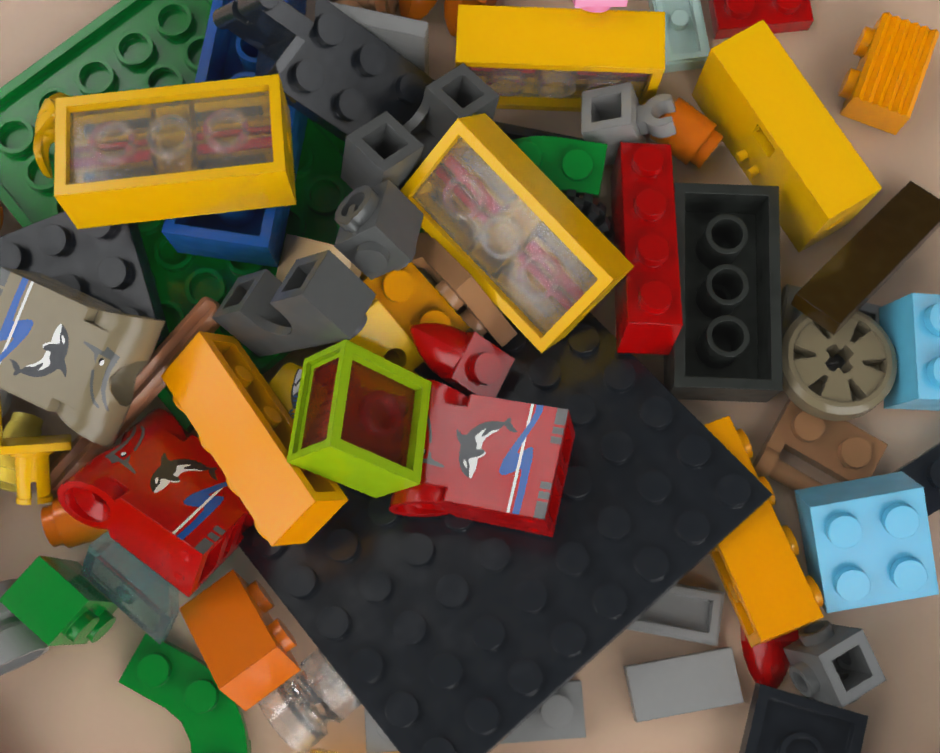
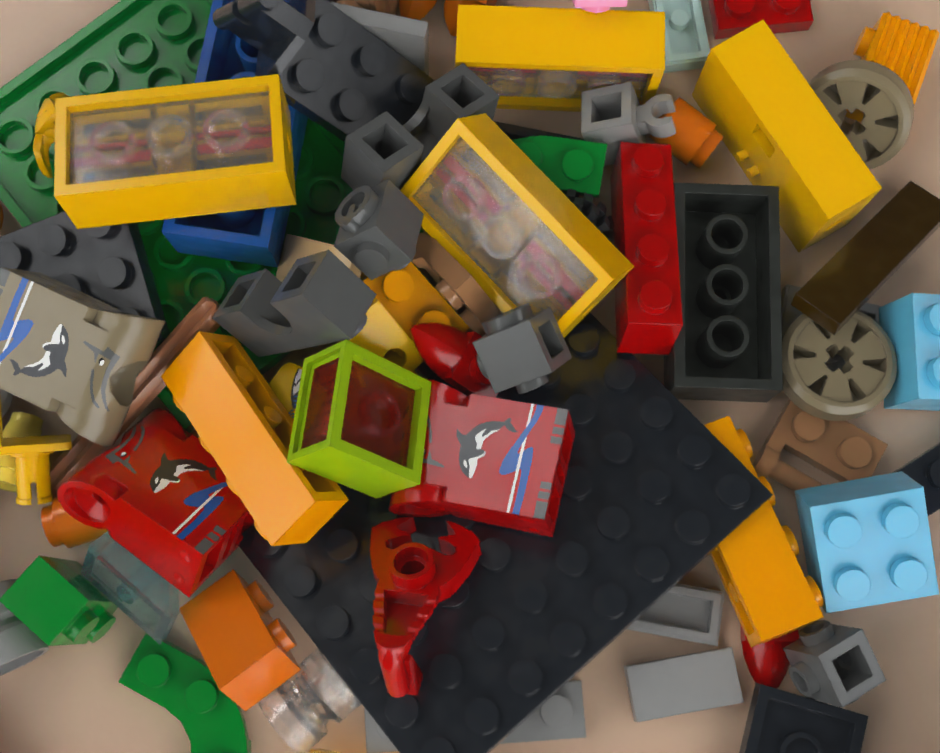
(408, 589): none -> red animal
(521, 349): none -> dark grey brick
(881, 98): none -> dark tan wheel

